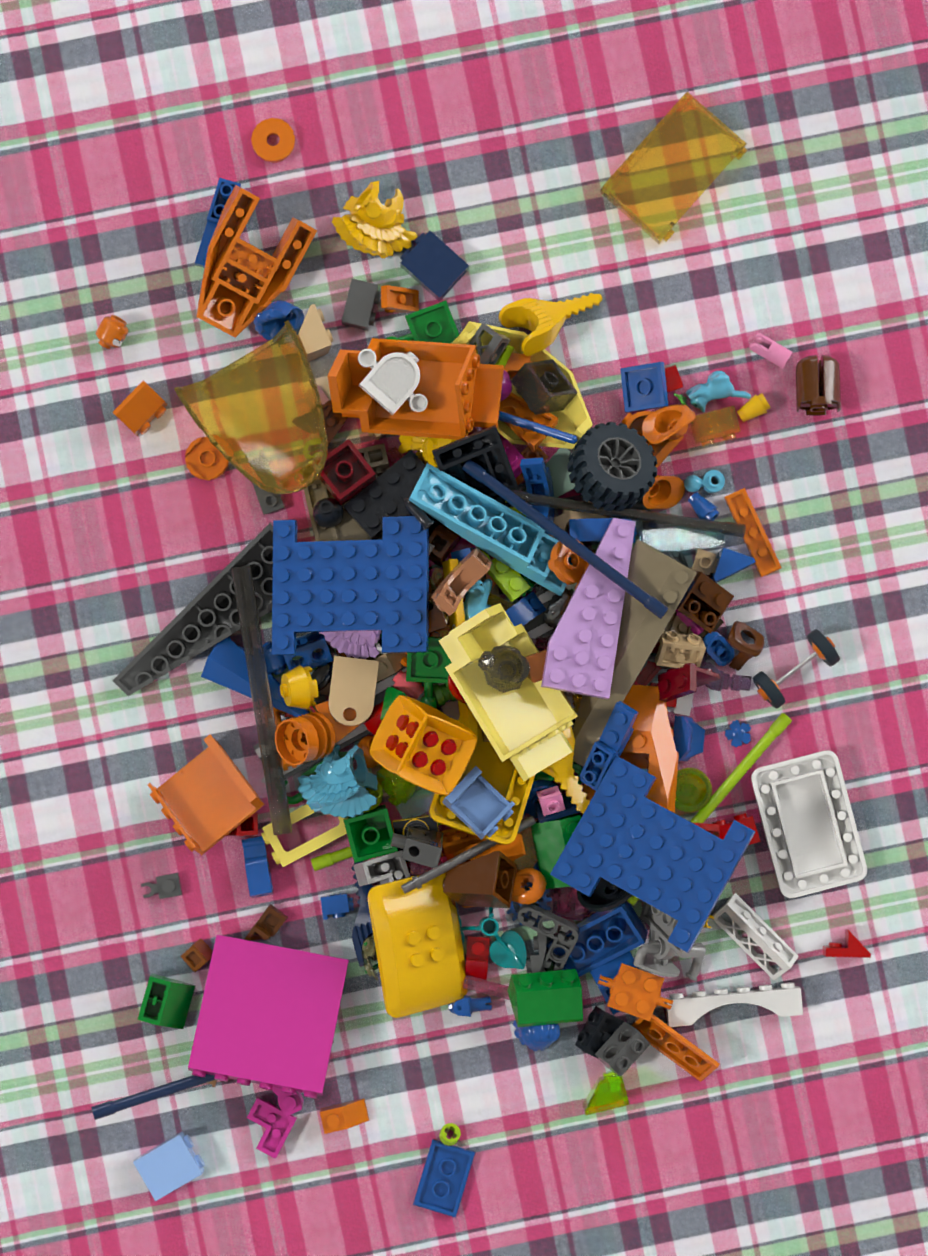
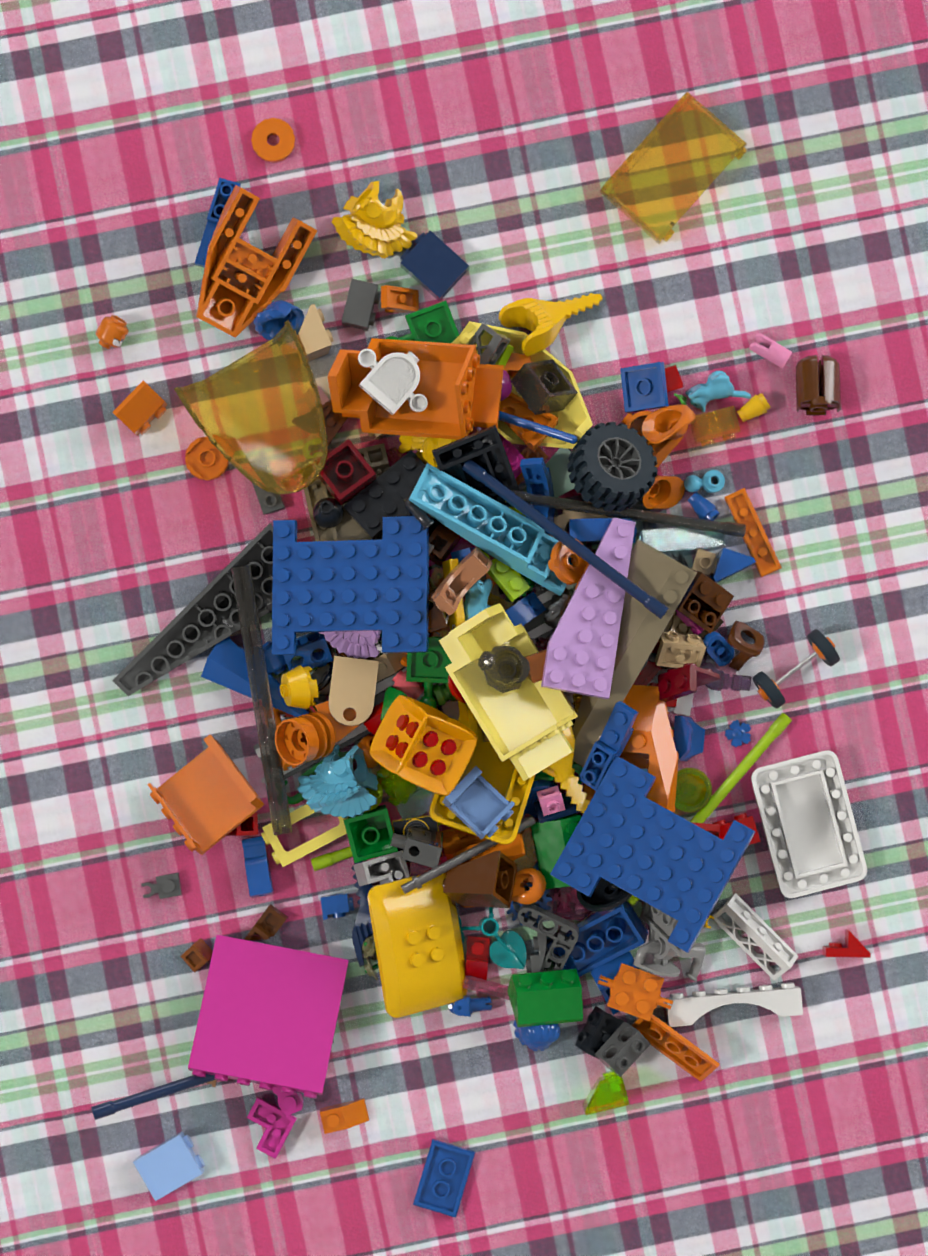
(166, 1002): green slope -> none
(450, 1126): lime bush -> none

